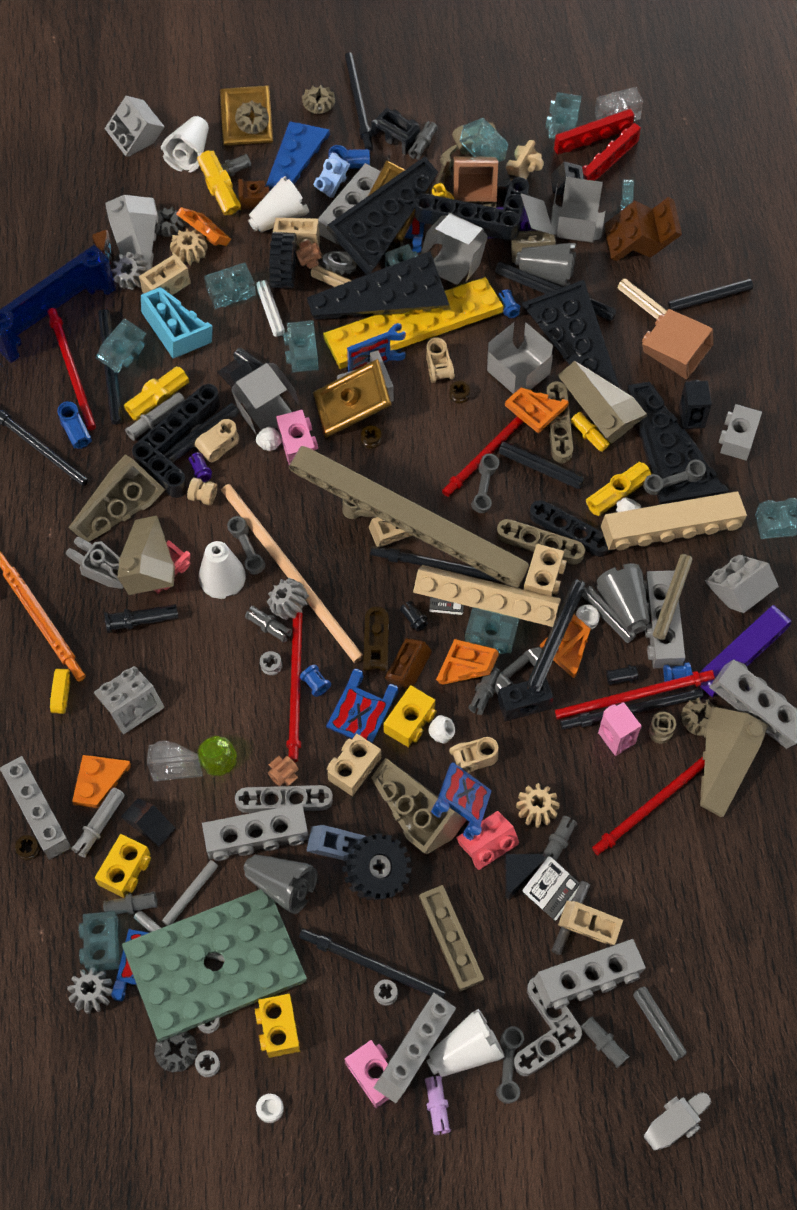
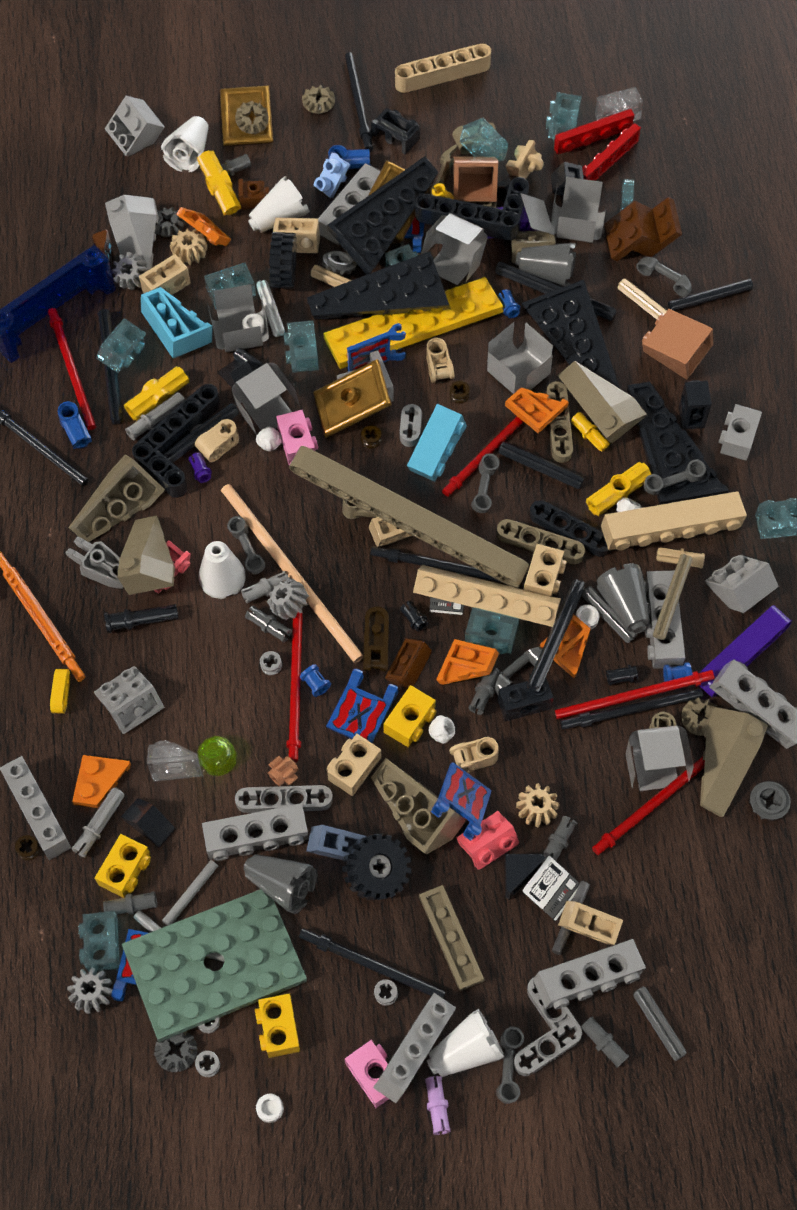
(202, 491): tan wheel -> none
(232, 307): none -> light grey piece
(253, 320): none -> white tile
(263, 587): none -> light grey pin
(295, 151): blue wing -> none
(308, 254): nougat gear -> none
(406, 424): none -> light grey beam
(423, 140): dark grey pin -> none
(437, 442): none -> medium azure wedge
(442, 68): none -> tan beam
(619, 728): bright pink brick -> none
(649, 264): none -> dark grey bar
(657, 756): none -> light grey piece
(672, 556): none -> tan axle
(678, 1120): light grey hinge -> none
(781, 799): none -> dark grey gear

